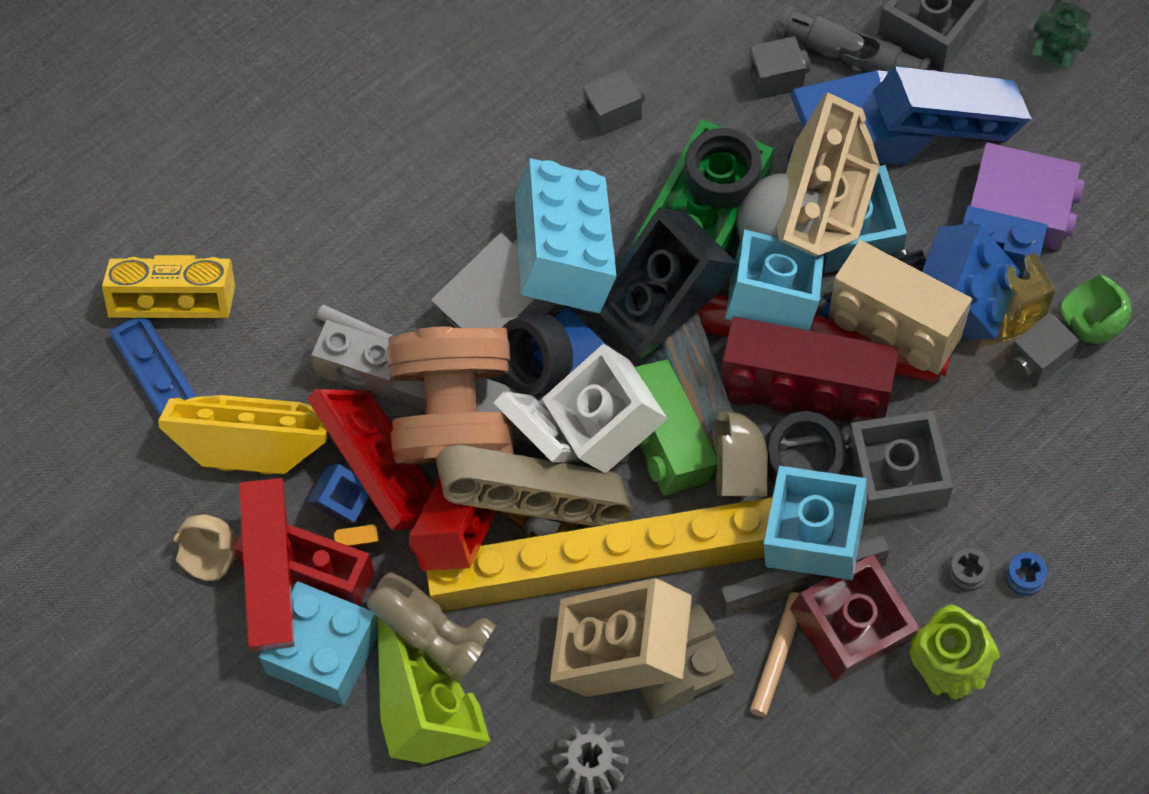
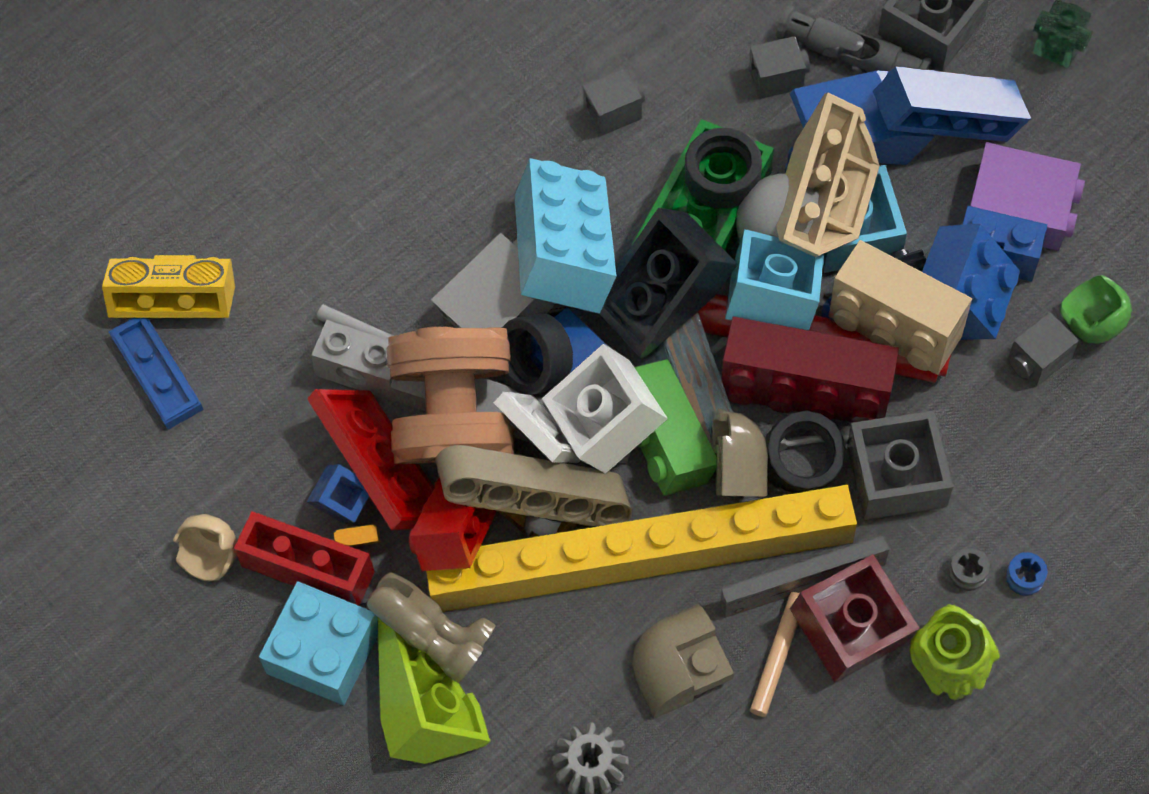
(243, 432): yellow wedge -> none
(266, 565): red tile -> none
(621, 638): tan brick -> none
(815, 522): medium azure brick -> none
(1029, 299): clear yellow hinge -> none

